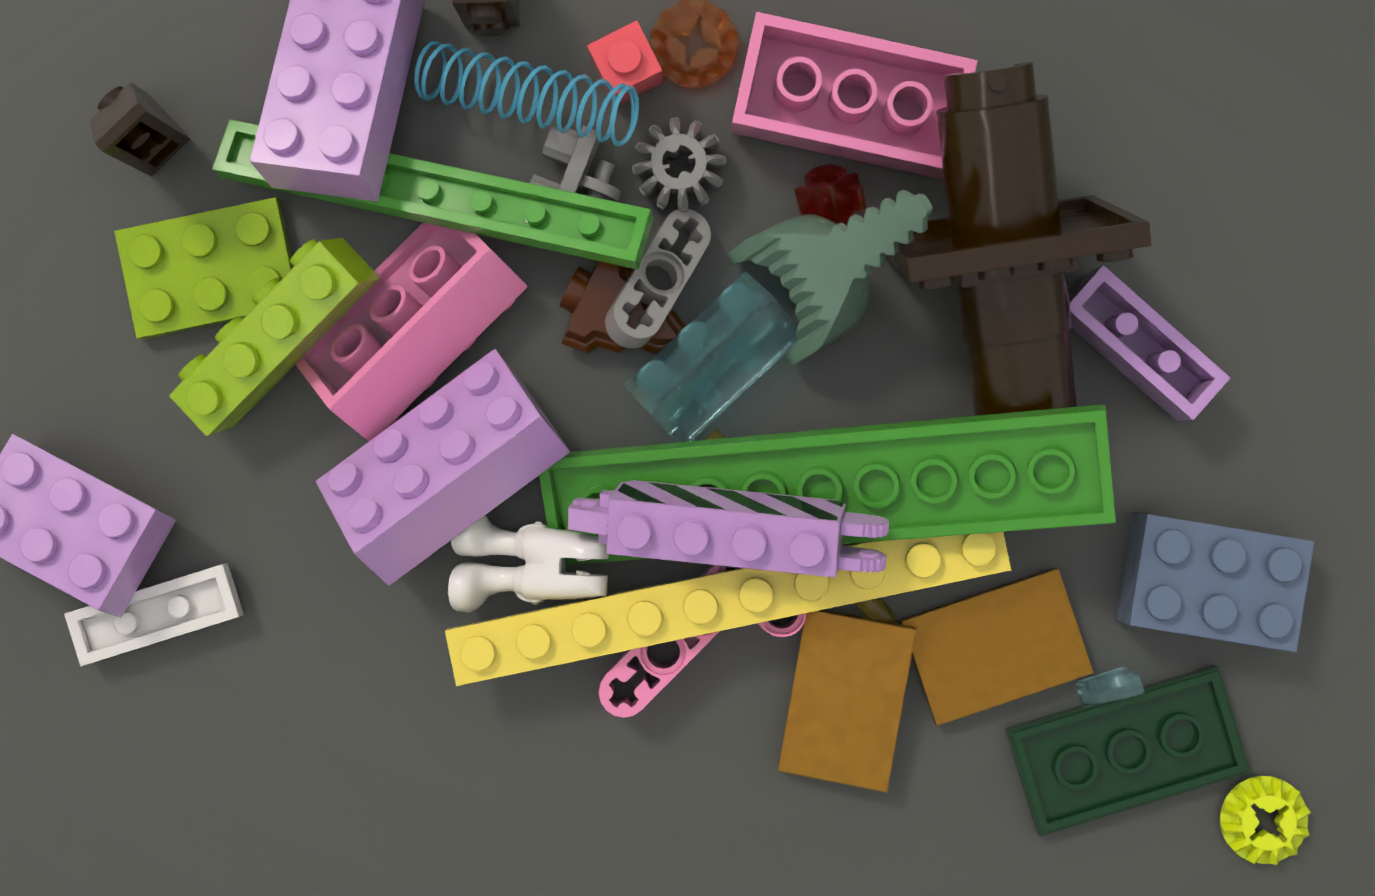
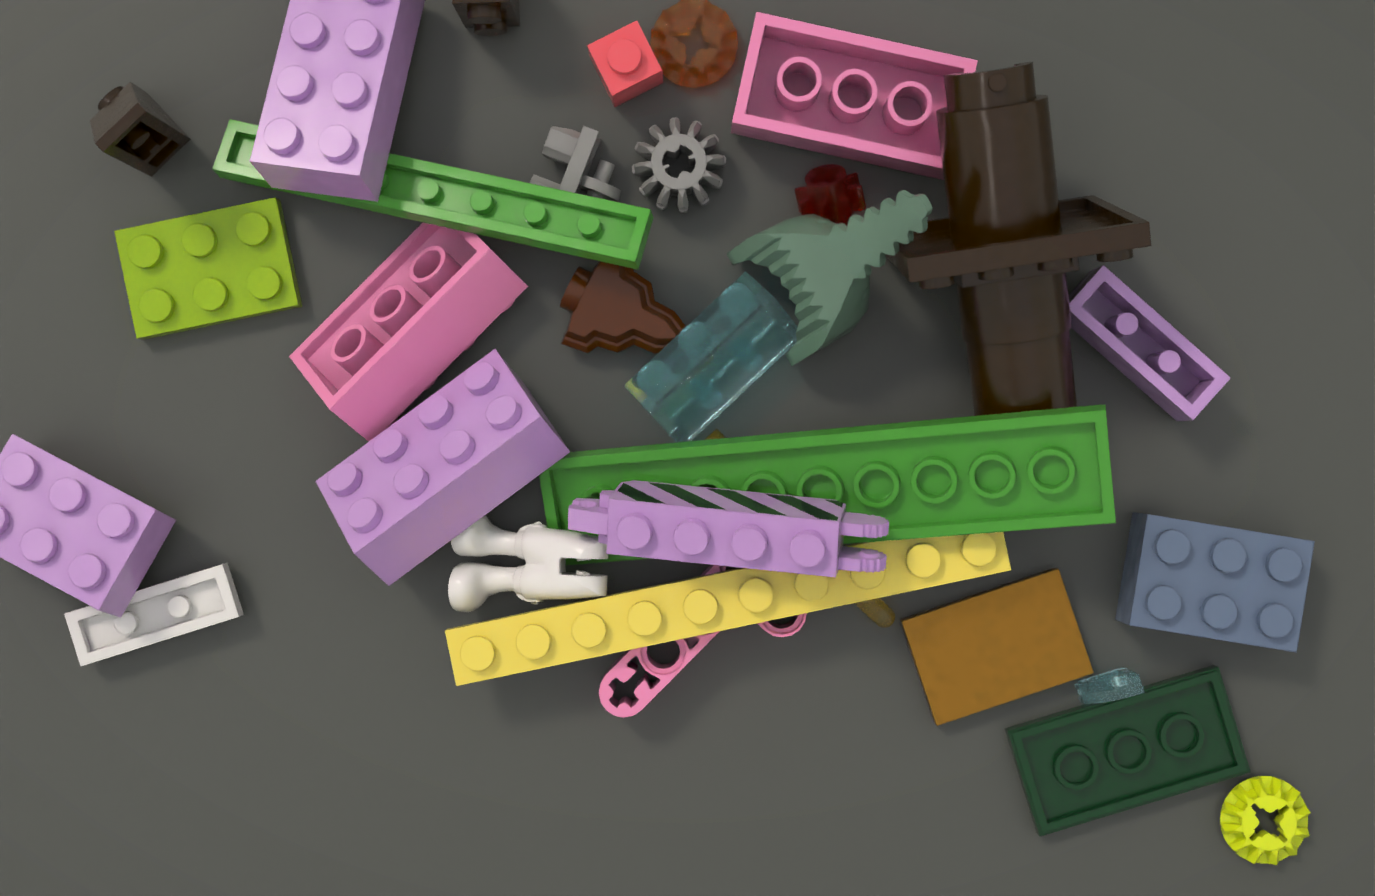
(274, 335): lime brick -> none
(519, 94): medium azure piece -> none
(638, 288): light grey beam -> none
(847, 699): pearl gold tile -> none

